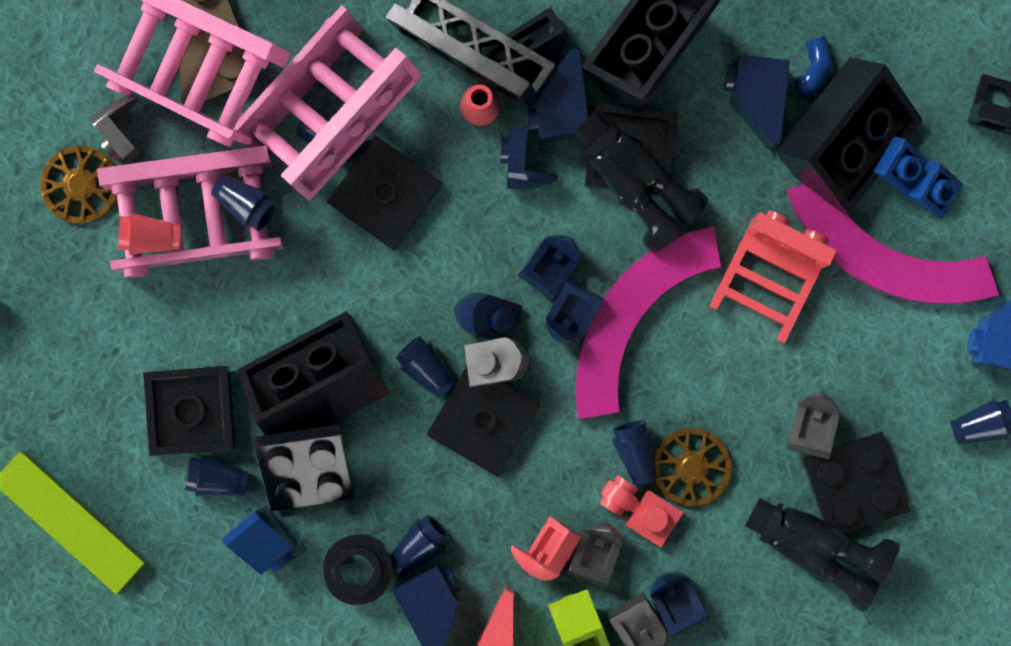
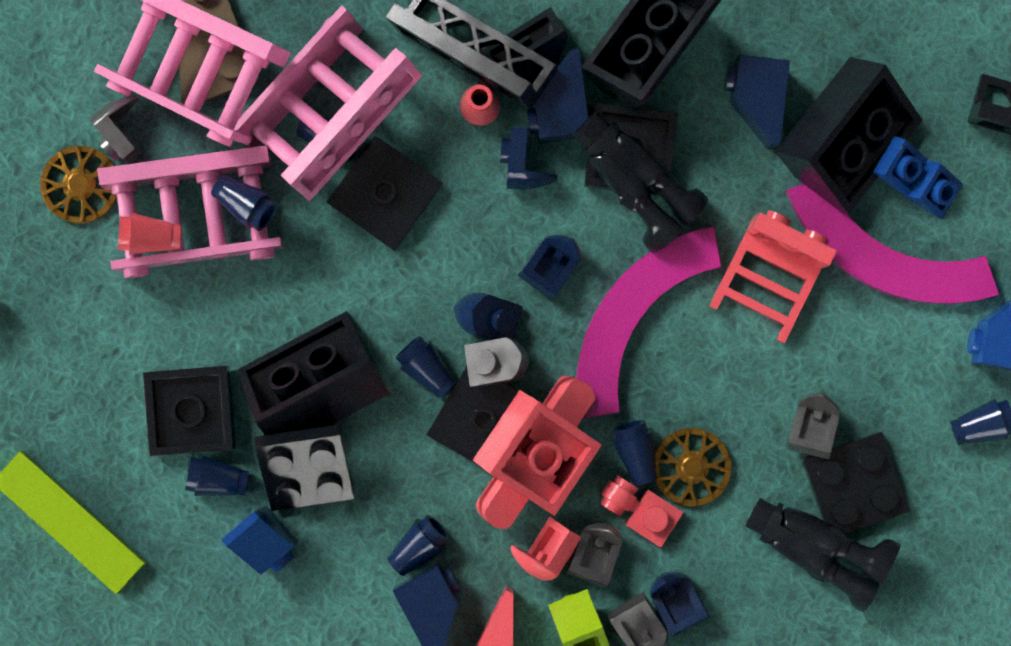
(371, 549): black piece -> none
(550, 461): none -> coral brick
(572, 313): dark blue plate -> none
(819, 71): blue arm -> none

